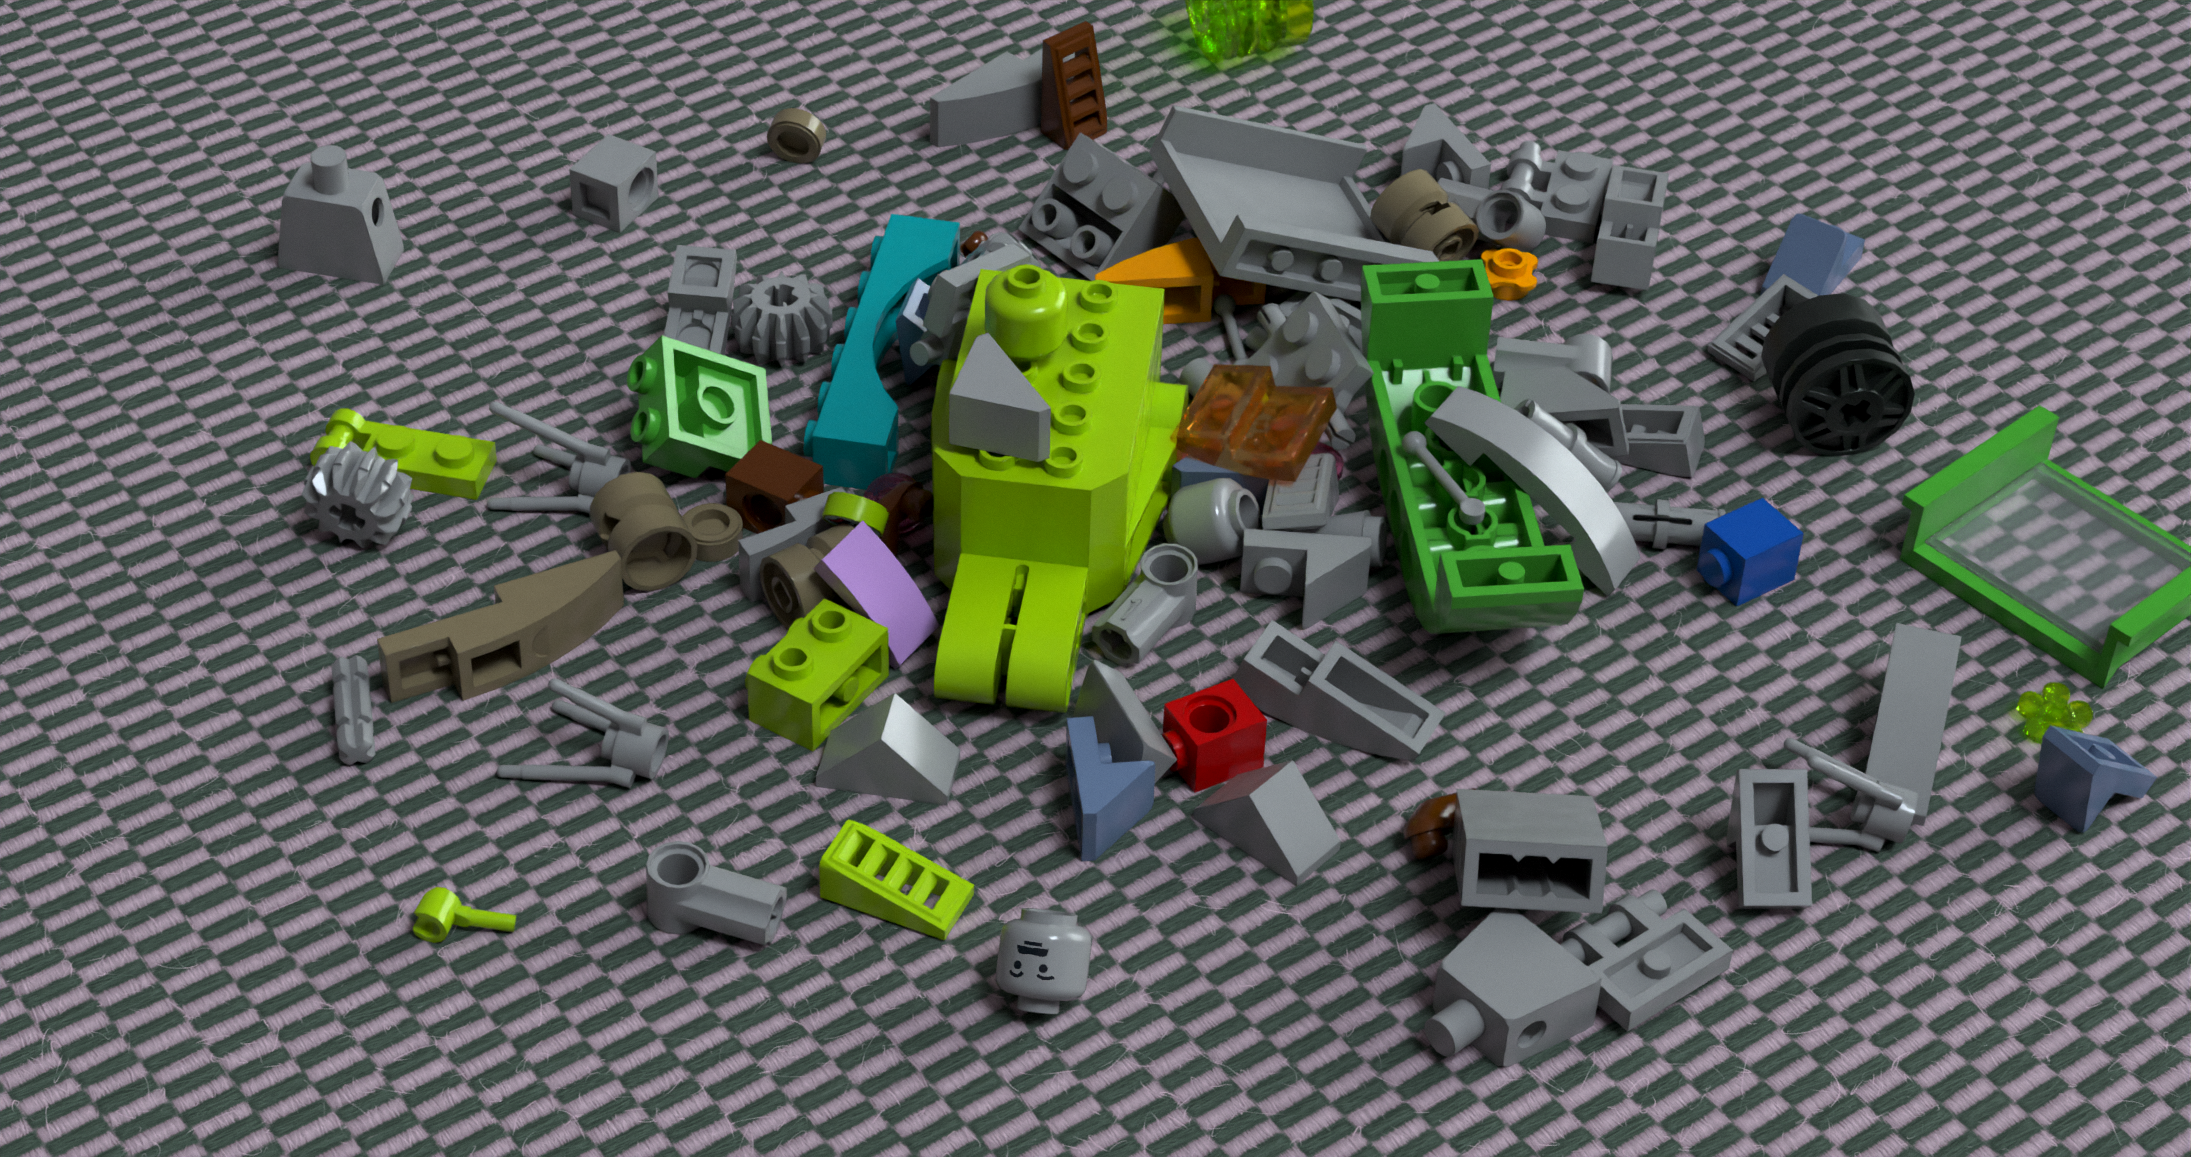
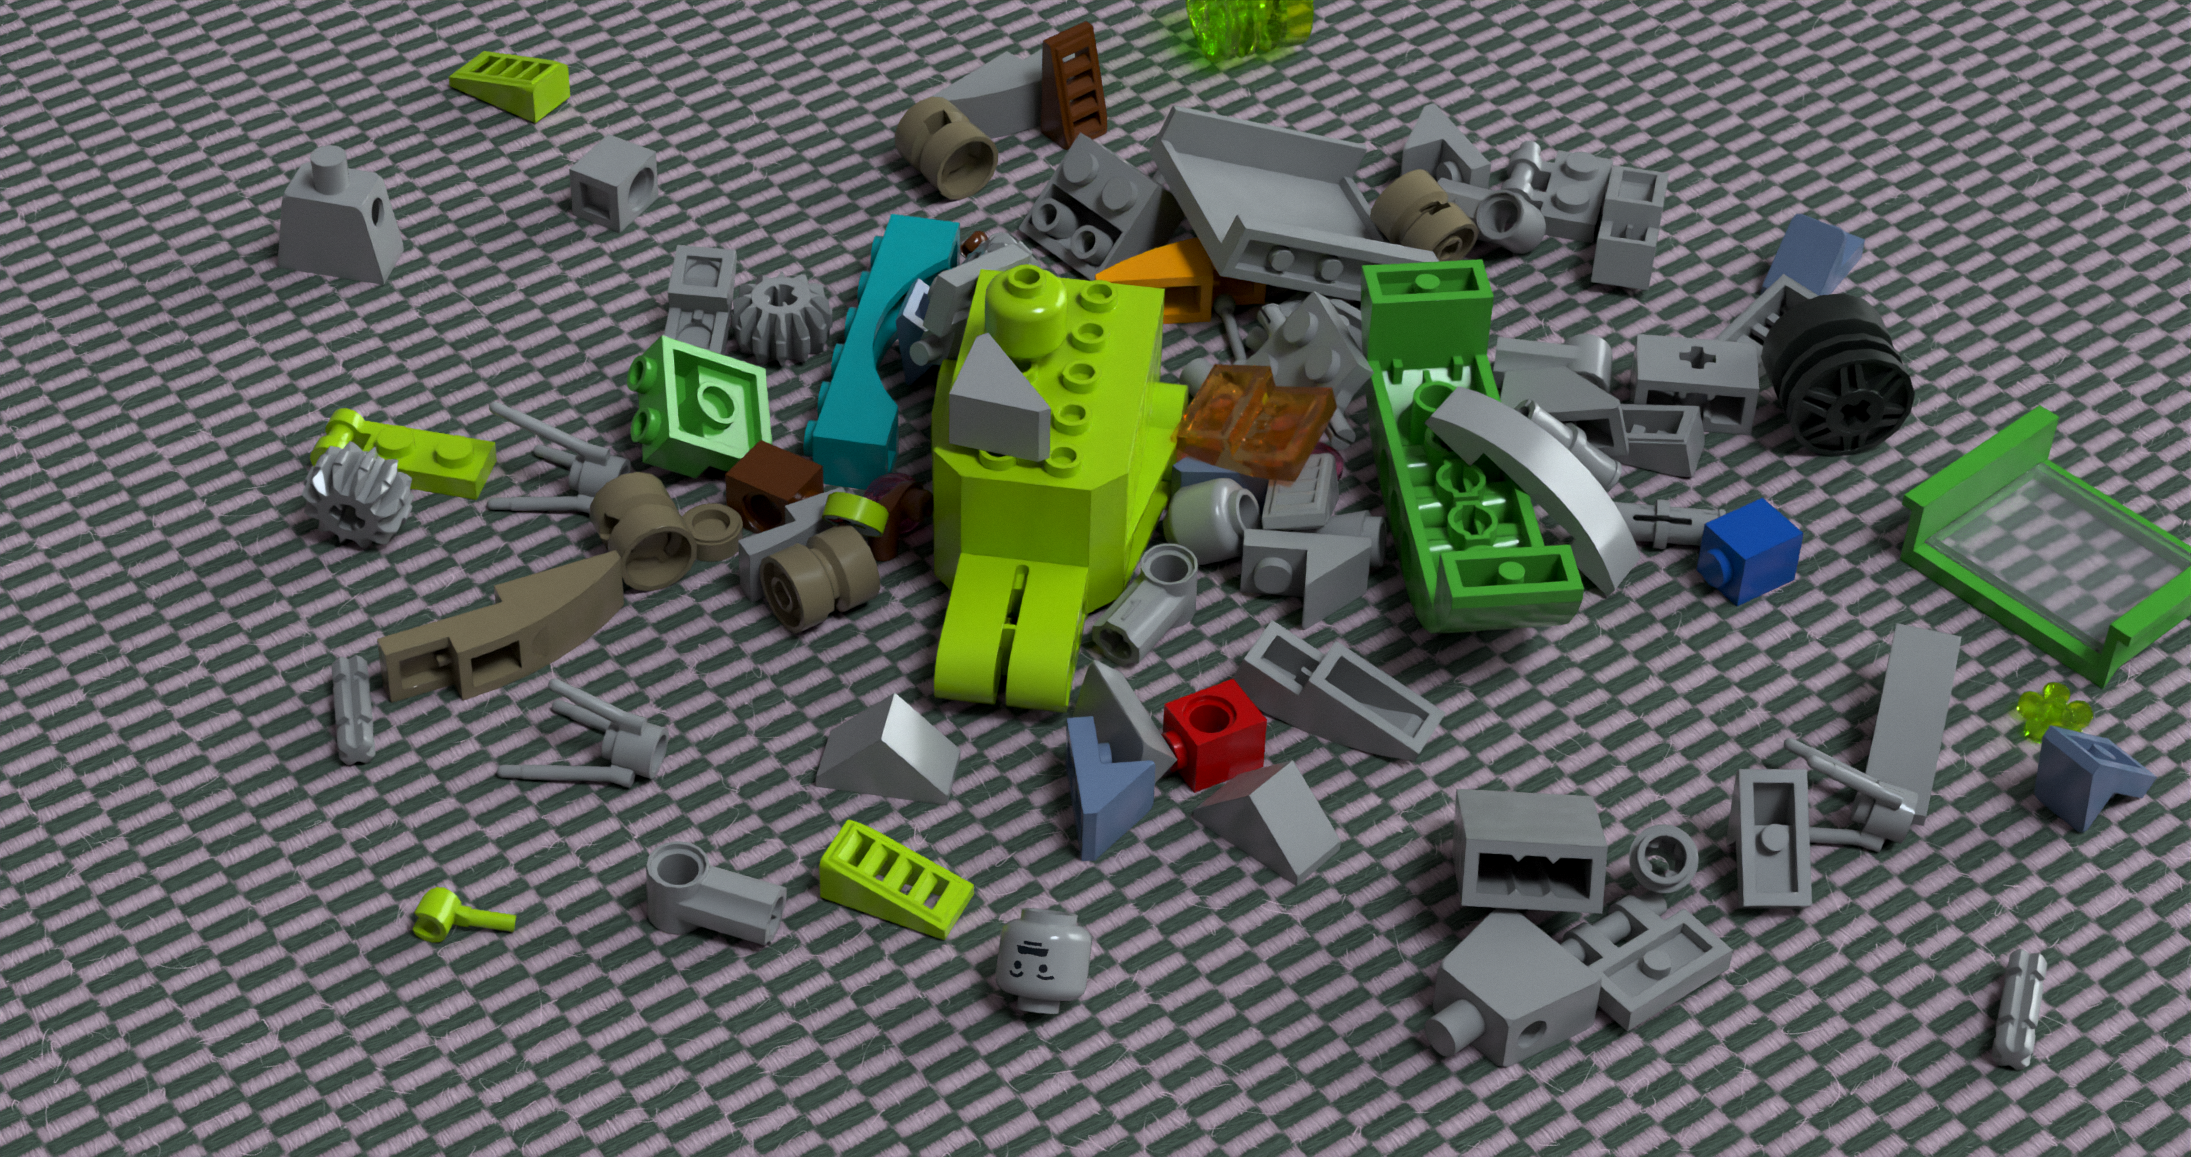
(515, 83): none -> lime slope
(796, 135): dark tan tile -> none
(817, 674): lime brick -> none
(879, 589): lavender slope -> none
(946, 148): none -> dark tan wheel
(1427, 826): reddish brown arm -> none
(1471, 509): light grey hinge -> none
(1510, 272): light orange plate -> none
(1674, 847): none -> light grey cone
(1700, 373): none -> light grey brick
(2019, 1009): none -> light grey axle

